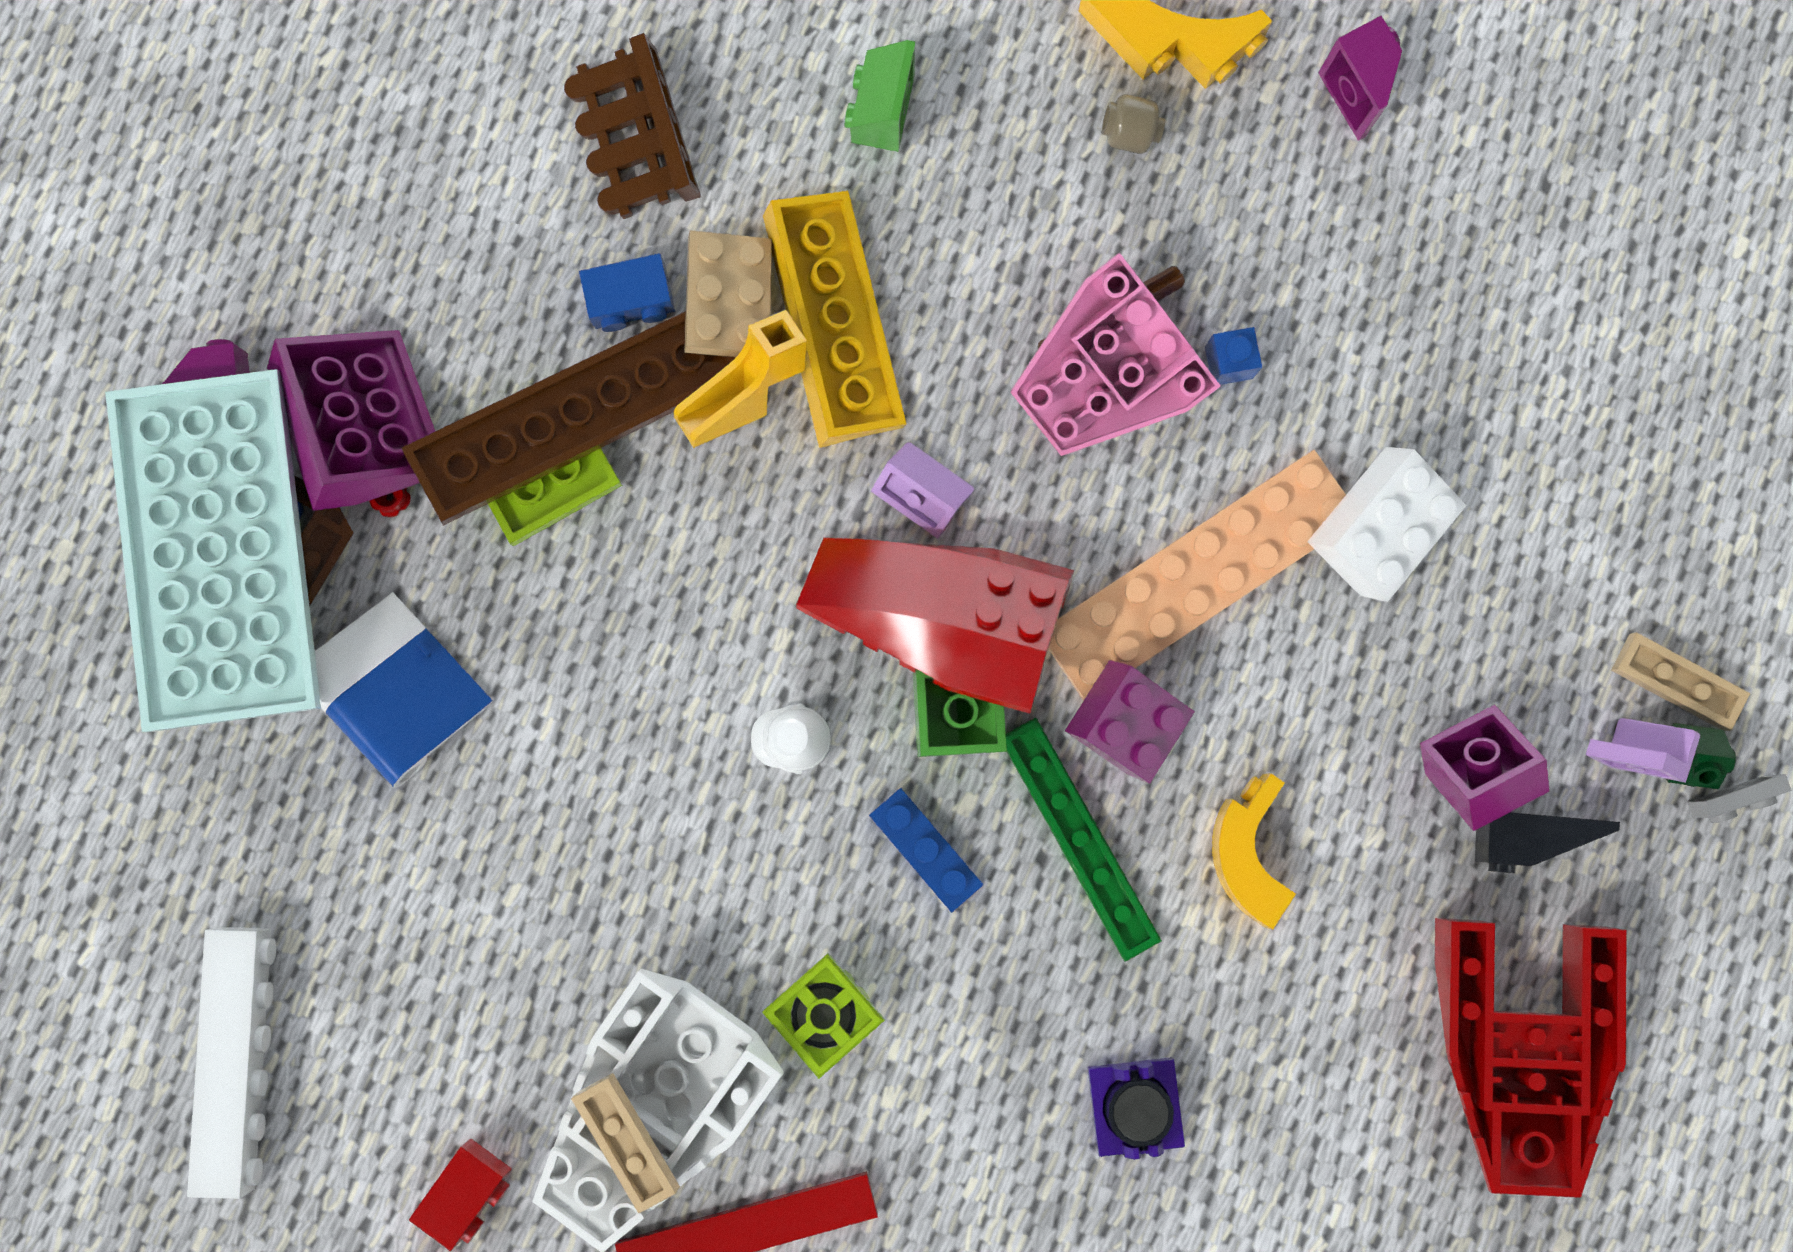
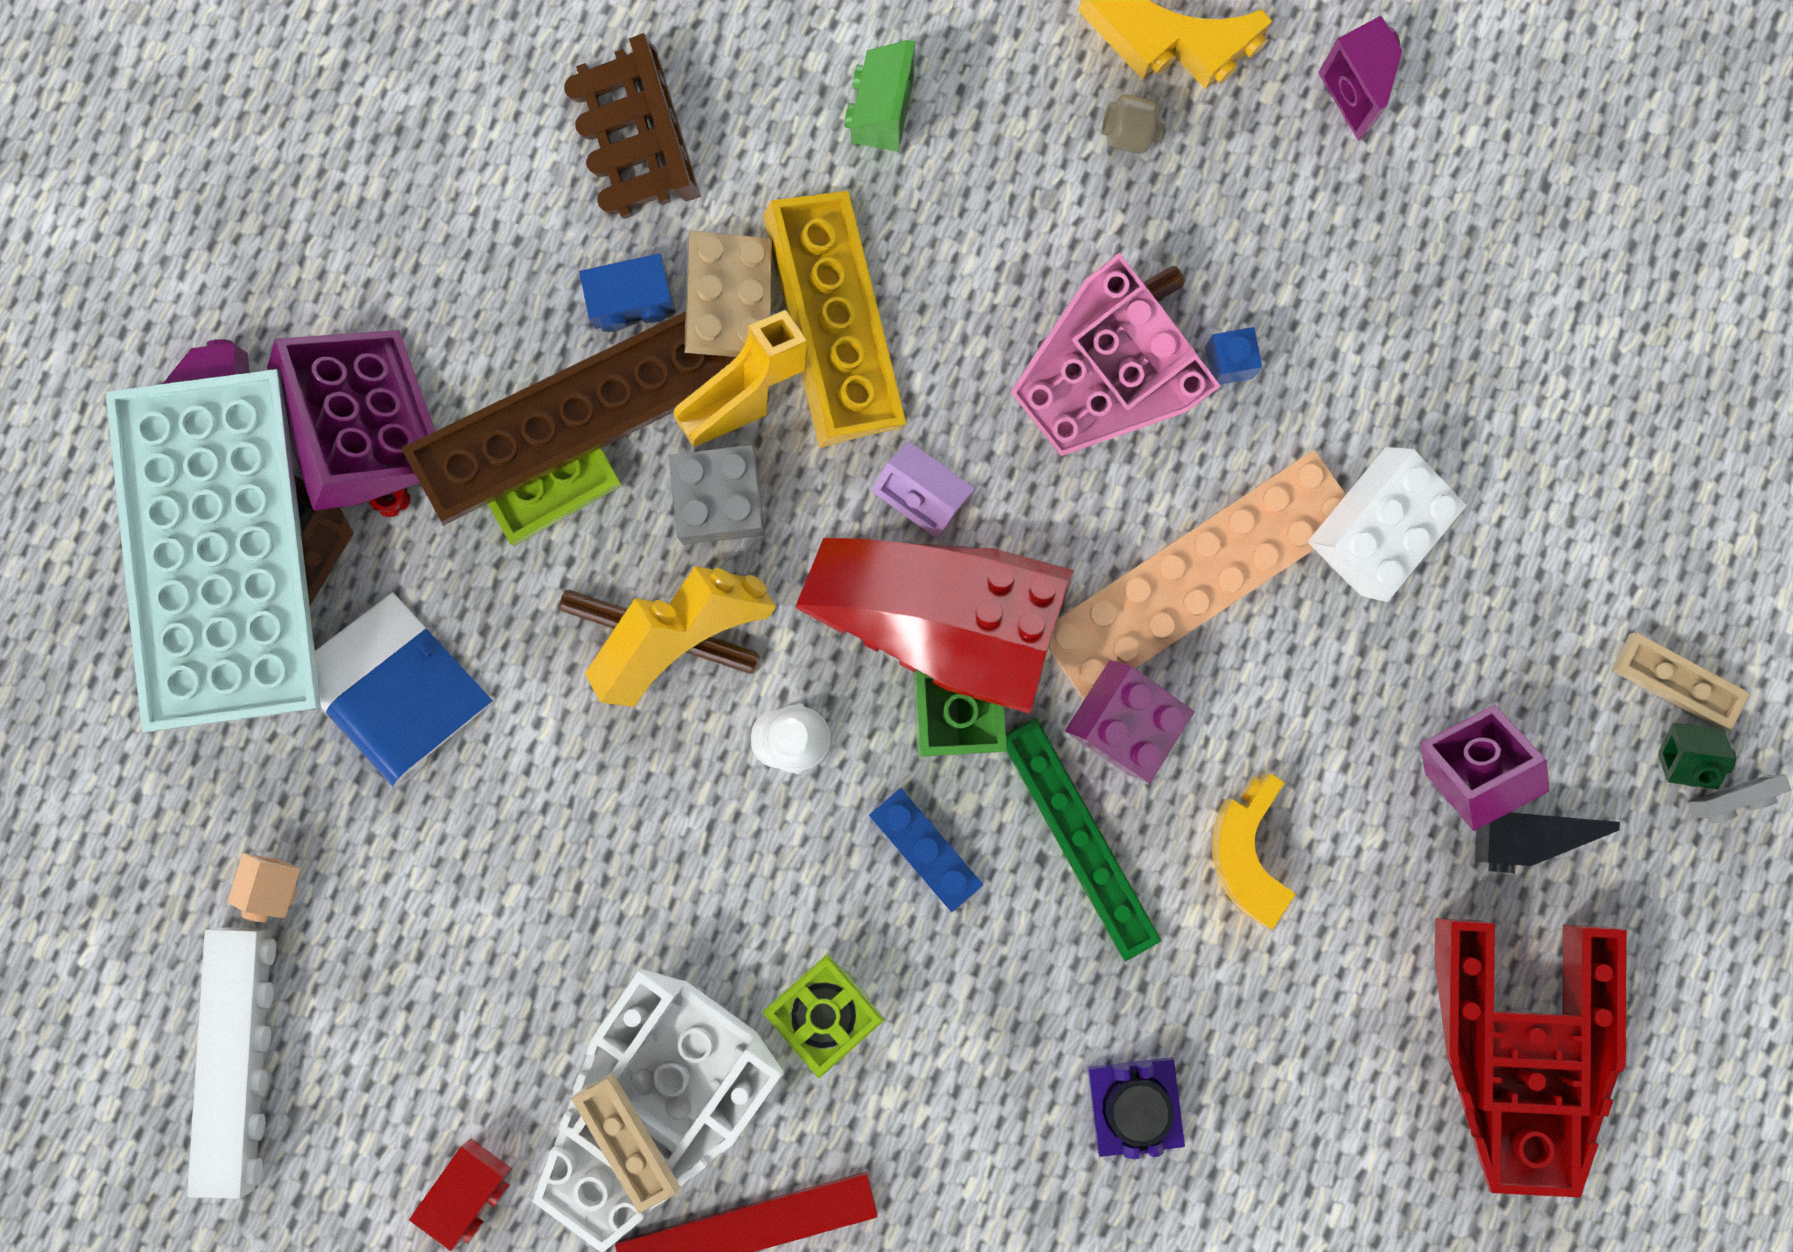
(263, 887): none -> light nougat brick
(610, 615): none -> reddish brown axle
(658, 633): none -> yellow arch
(716, 495): none -> light grey brick
(1648, 749): lavender panel -> none

